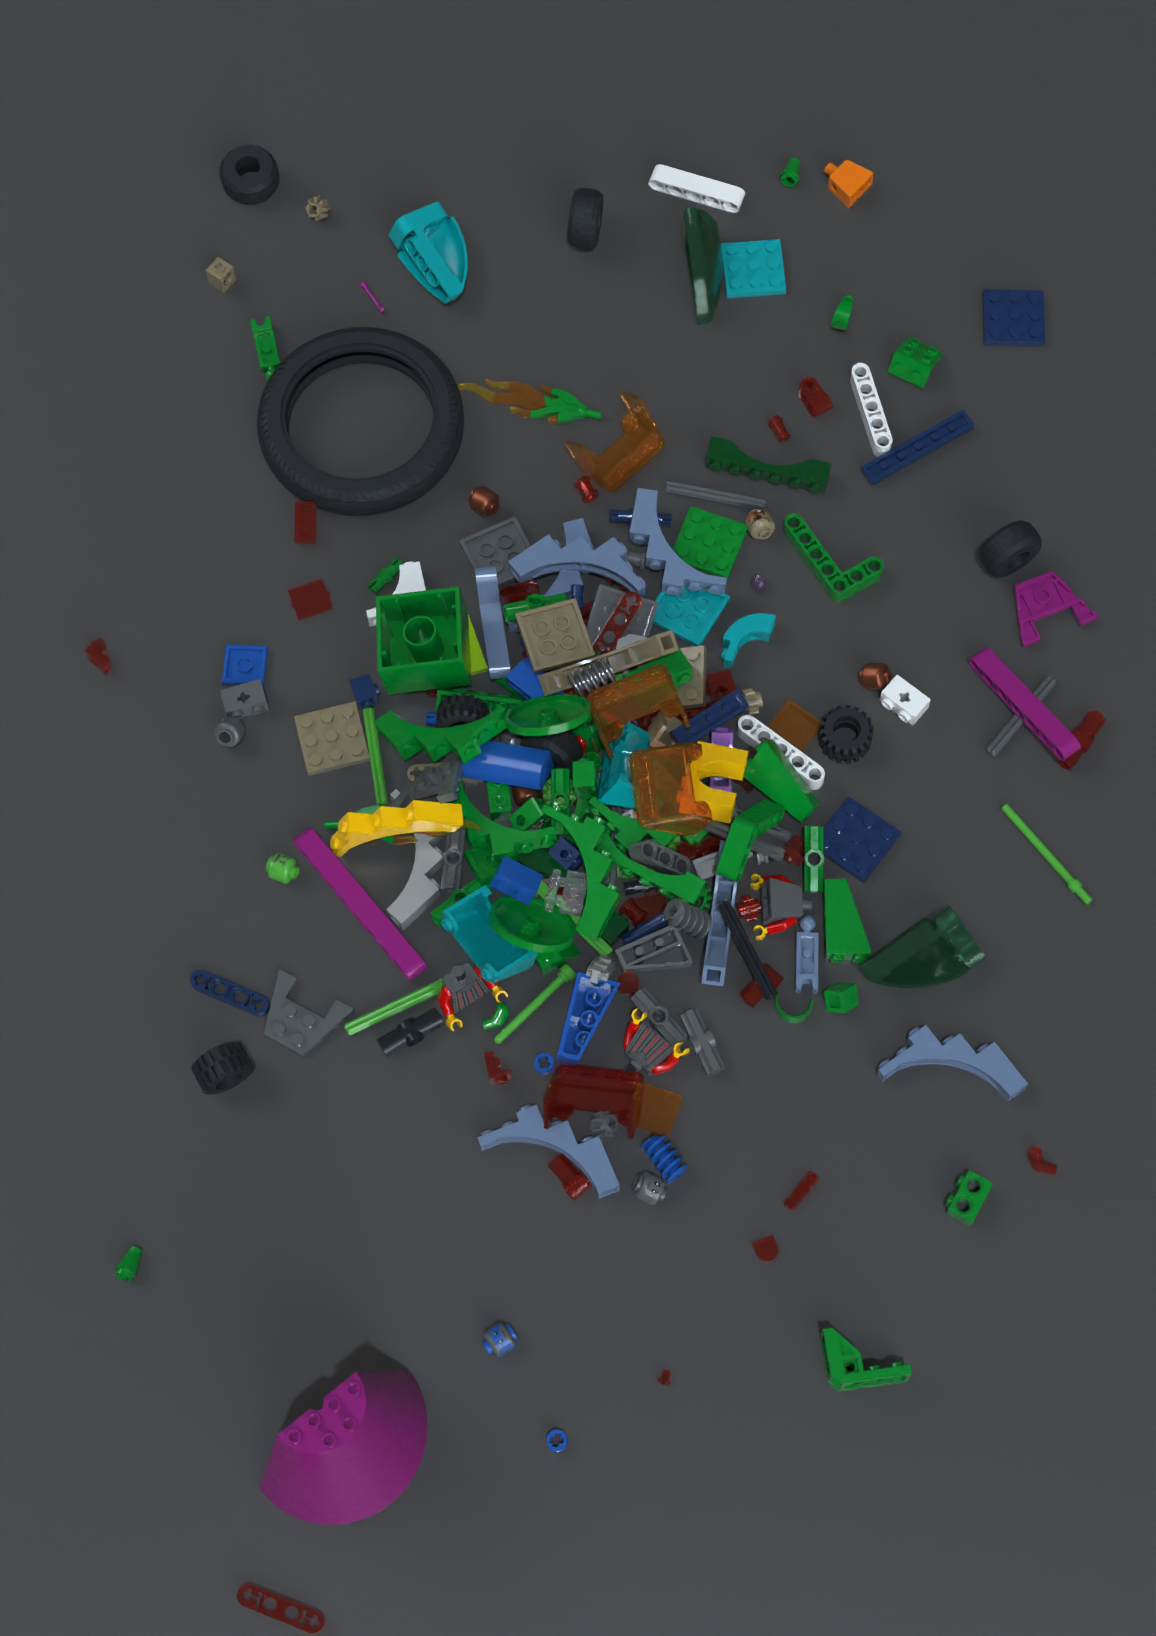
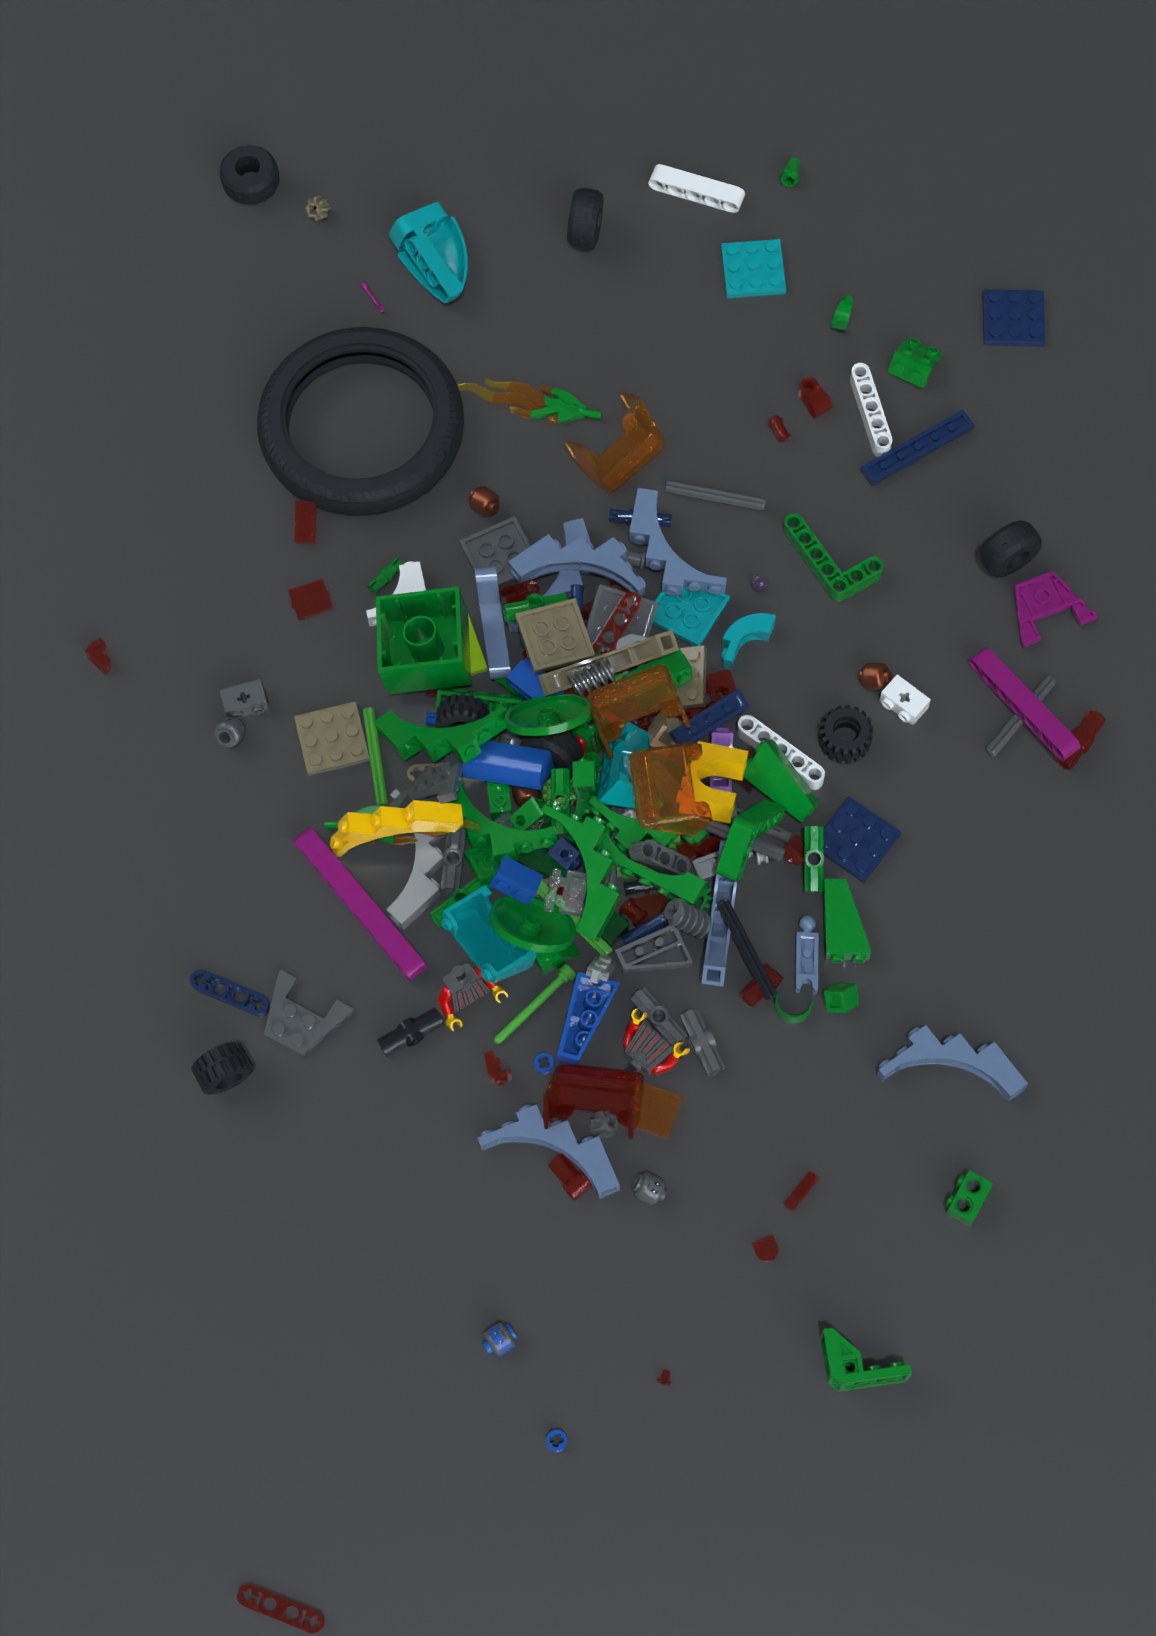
(128, 1265): green cone -> none
(221, 274): dark tan brick -> none
(244, 664): blue tile -> none
(265, 346): green plate -> none
(282, 868): bright green head -> none
(351, 1452): magenta cone -> none
(364, 692): dark blue brick -> none
(393, 1007): bright green axle -> none
(498, 1019): green arm -> none
(586, 489): clear red bush -> none
(628, 984): clear red tile -> none
(664, 1158): blue piece -> none
(703, 261): clear green panel -> none
(710, 542): green plate -> none
(749, 908): clear red gear -> none
(754, 700): dark tan gear -> none
(760, 524): dark tan head -> none
(780, 903): dark grey torso -> none
(795, 725): clear orange tile -> none
(807, 475): dark green arch -> none
(848, 181): orange torso -> none
(925, 954): clear green panel -> none
(1038, 1162): clear red arm -> none
(1074, 885): bright green bar -> none

